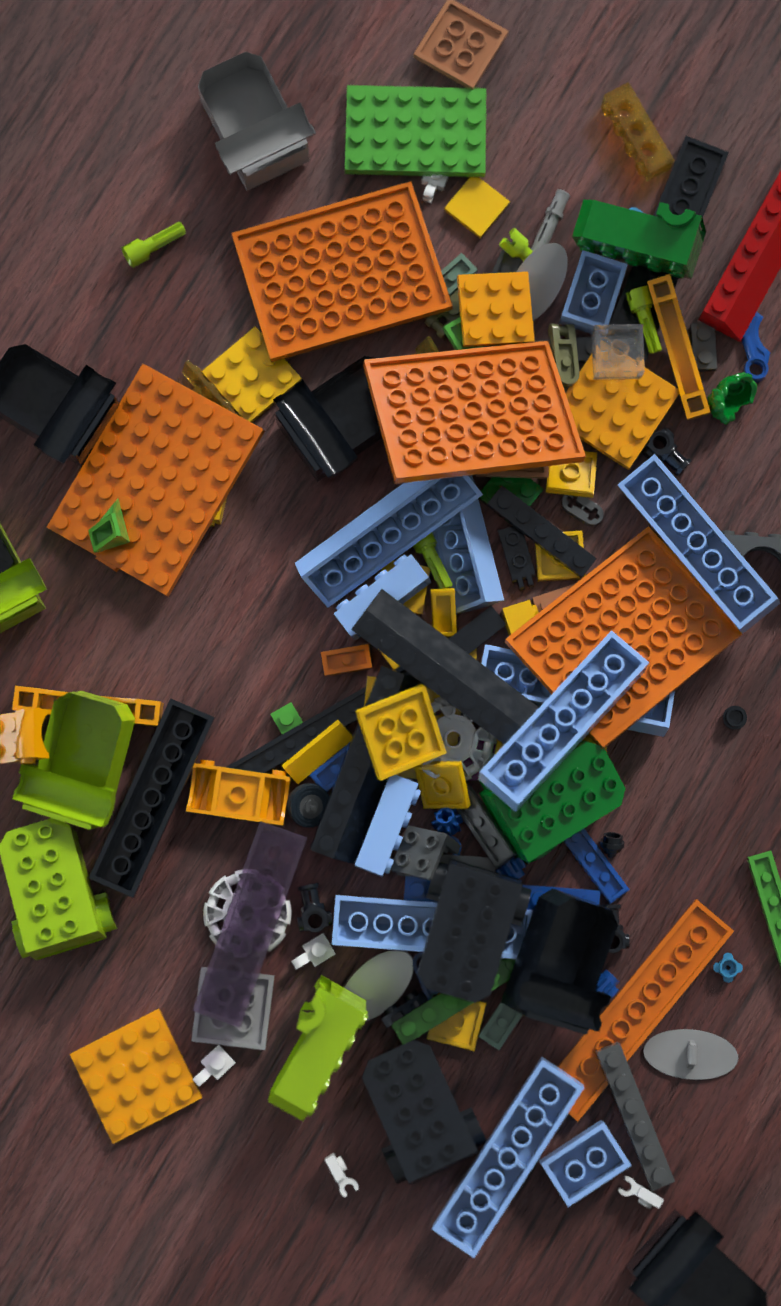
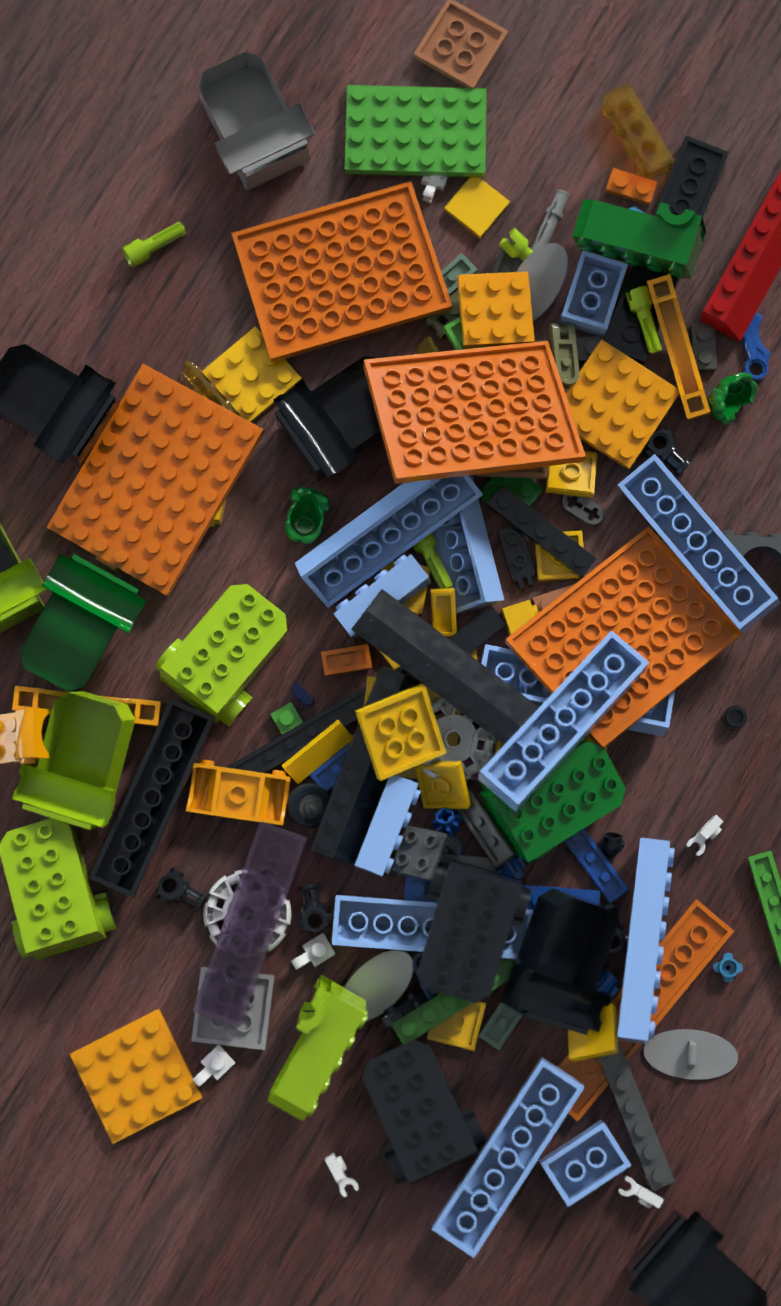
(78, 622): none -> green piece
(109, 530): bright green slope -> none
(181, 891): none -> black connector
(224, 653): none -> lime piece
(302, 695): none -> clear blue tile
(306, 515): none -> green hair
(595, 1043): none -> yellow tile
(618, 351): clear brick -> none
(631, 186): none -> orange plate
(643, 941): none -> light blue brick
(709, 830): none -> white plate

